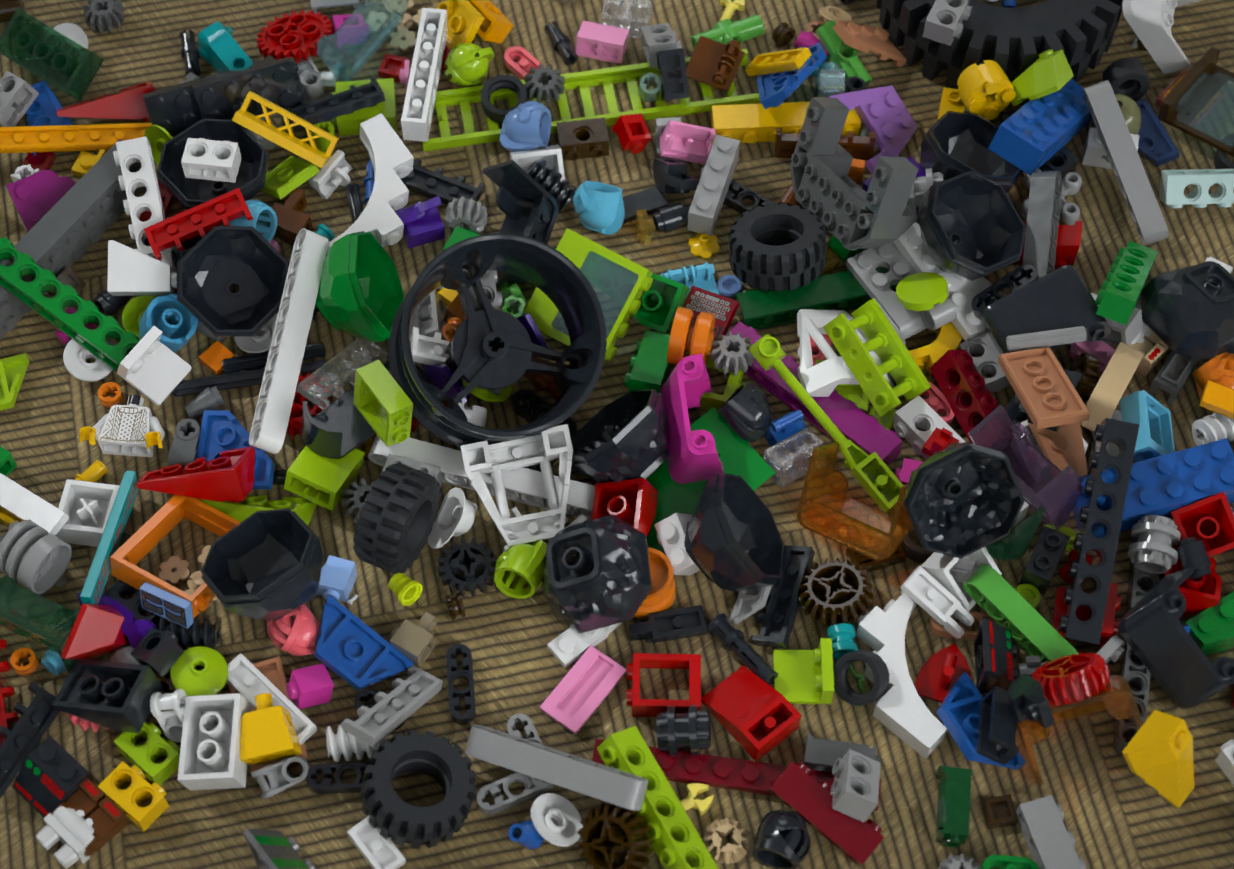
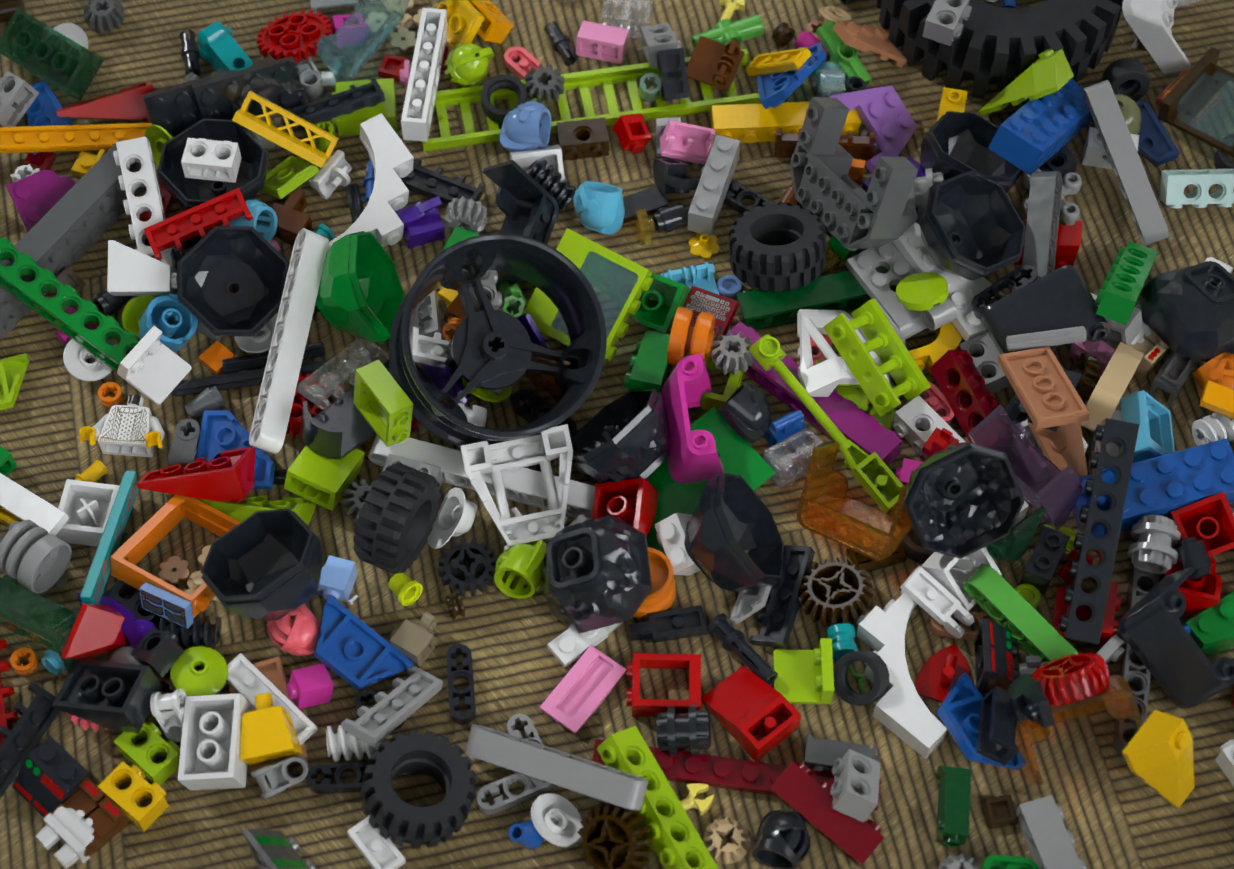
(985, 89): yellow brick -> none

